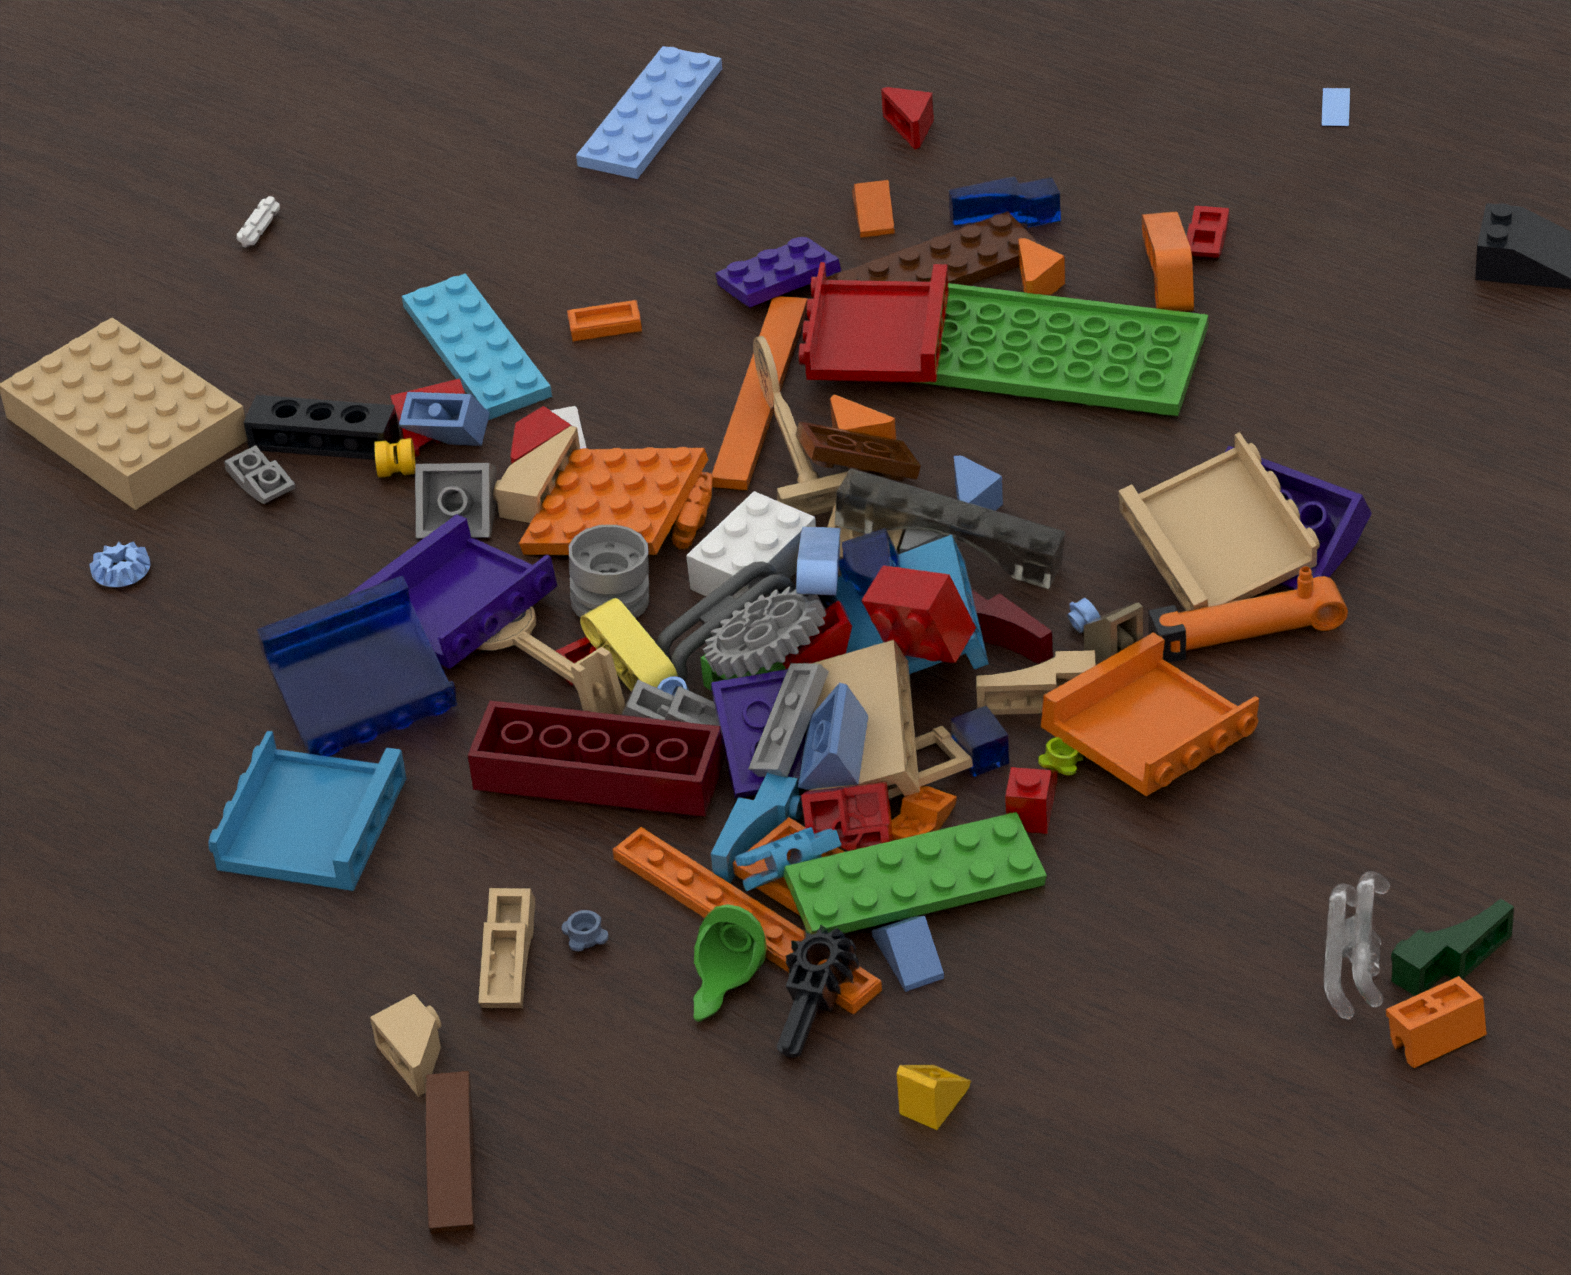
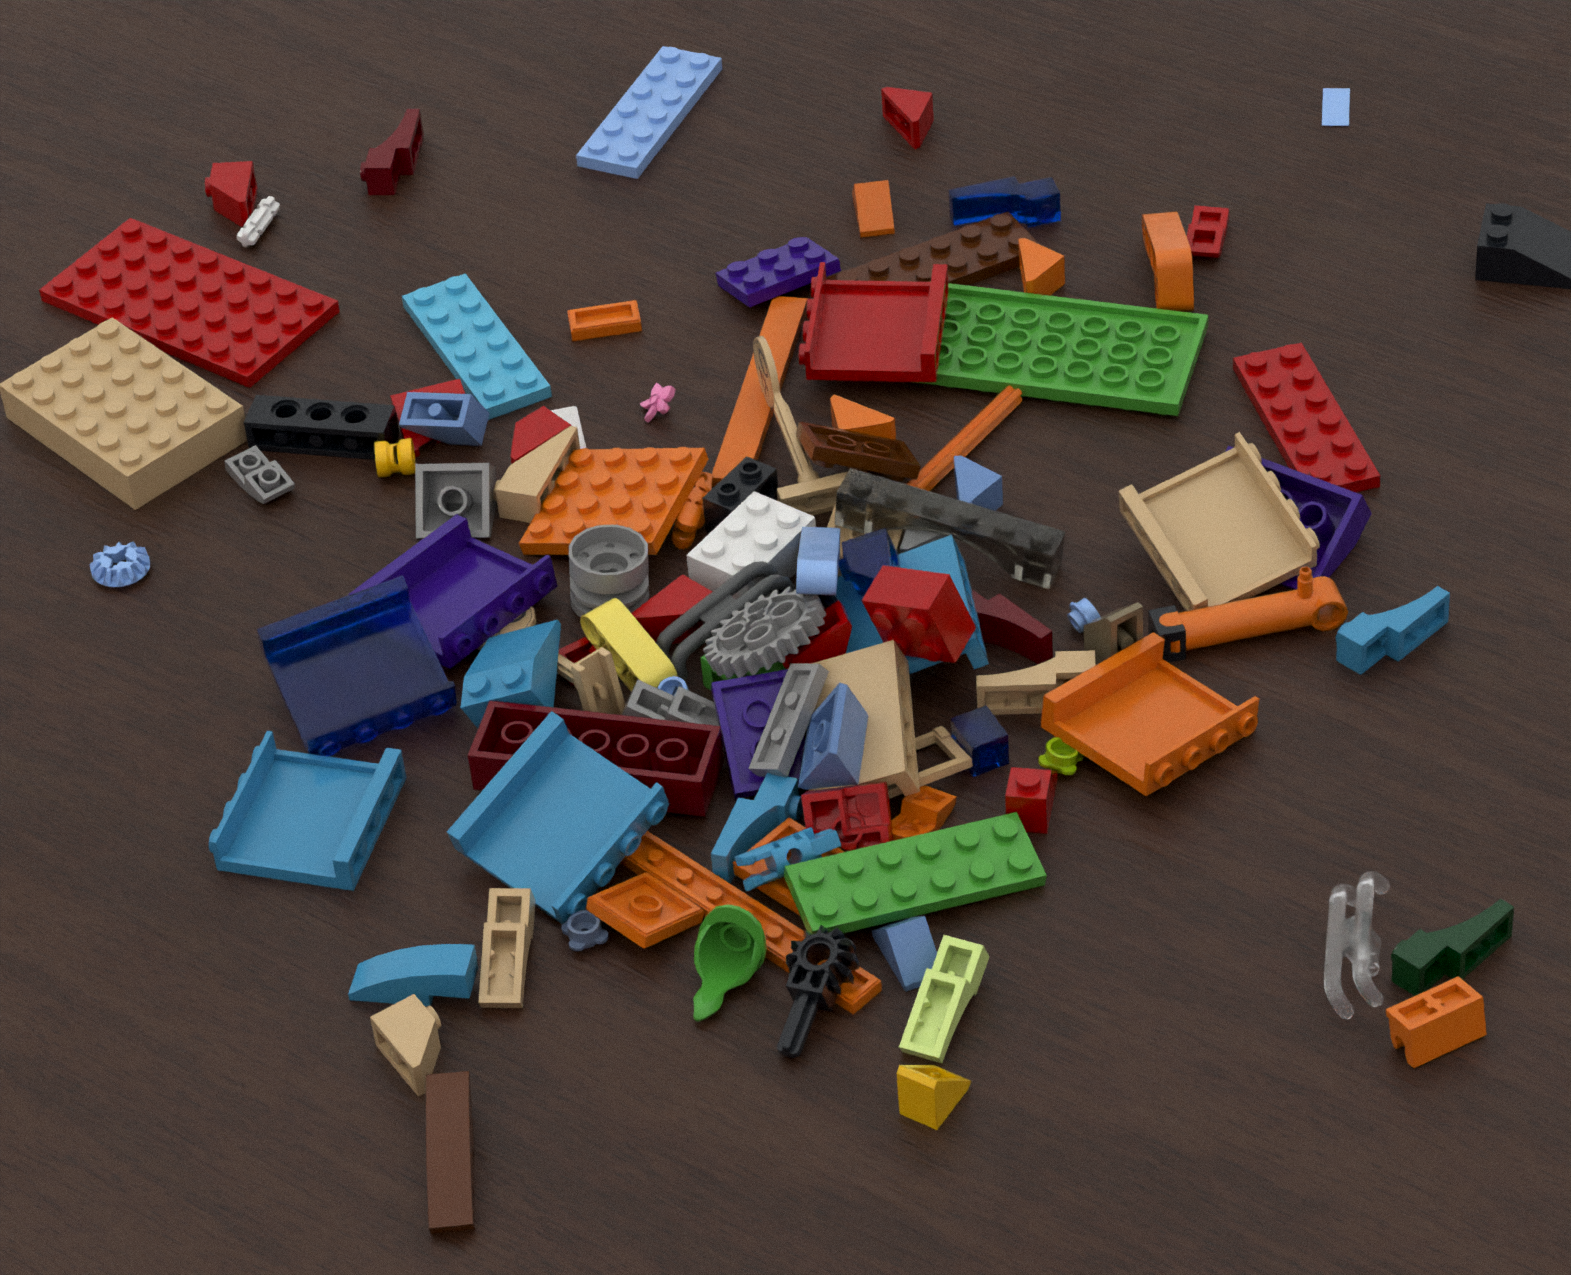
(191, 301): none -> red plate
(233, 190): none -> red slope
(394, 156): none -> dark red slope
(417, 970): none -> dark azure slope
(513, 670): none -> dark azure slope
(557, 820): none -> dark azure panel
(645, 910): none -> orange tile
(658, 401): none -> bright pink plant
(670, 605): none -> red slope
(736, 487): none -> black brick
(943, 998): none -> yellowish green slope
(967, 438): none -> orange axle
(1305, 417): none -> red plate
(1391, 632): none -> dark azure slope

